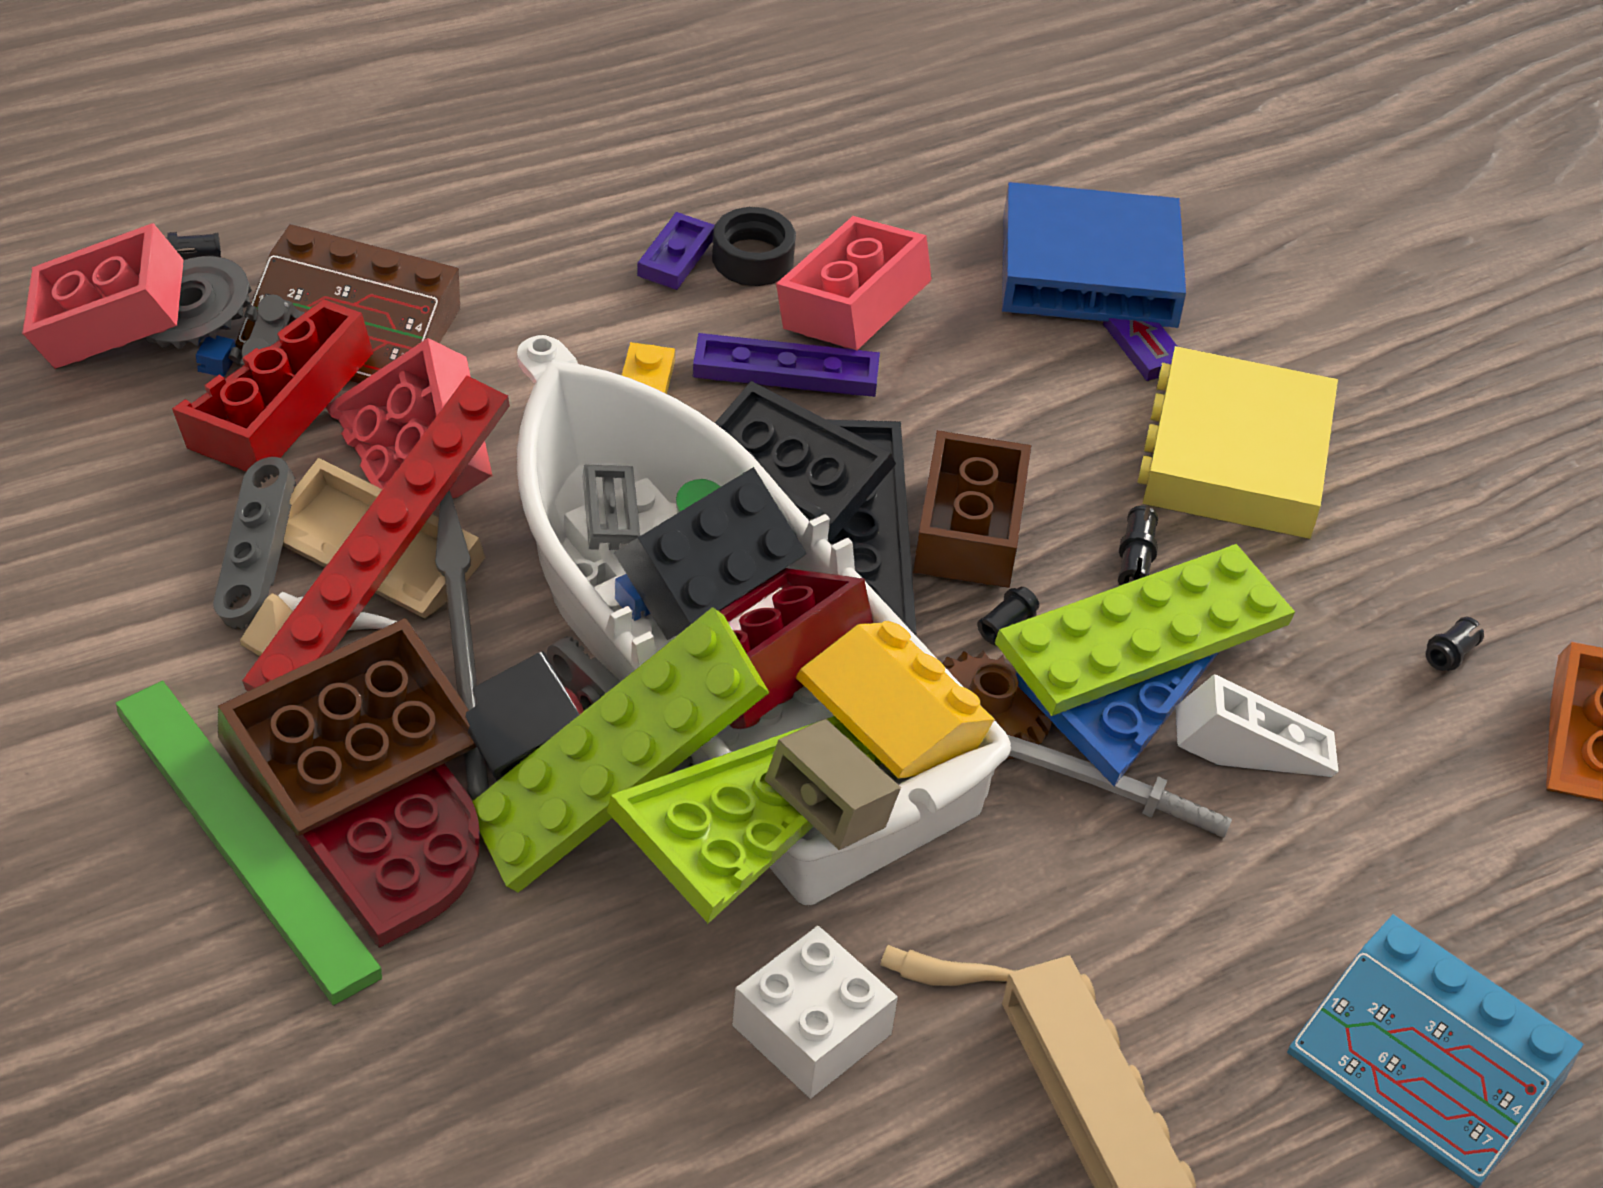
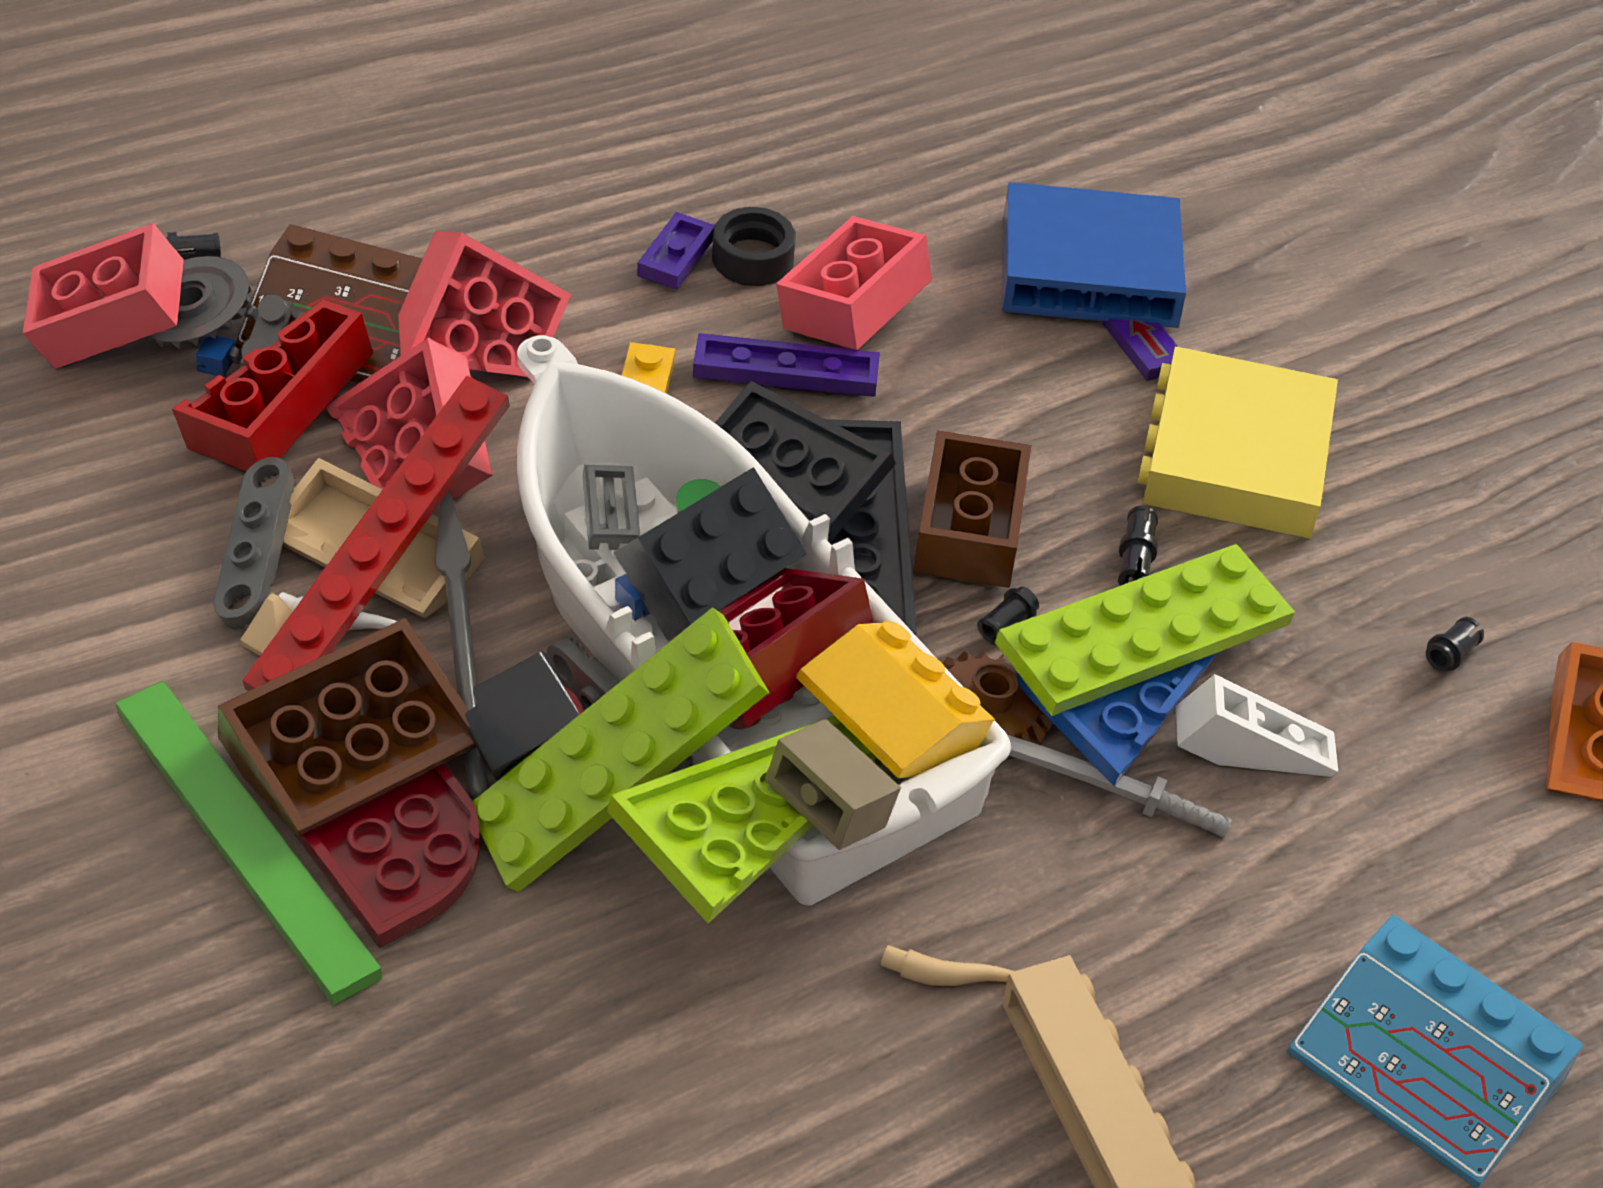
(478, 304): none -> coral wedge
(814, 1011): white brick -> none

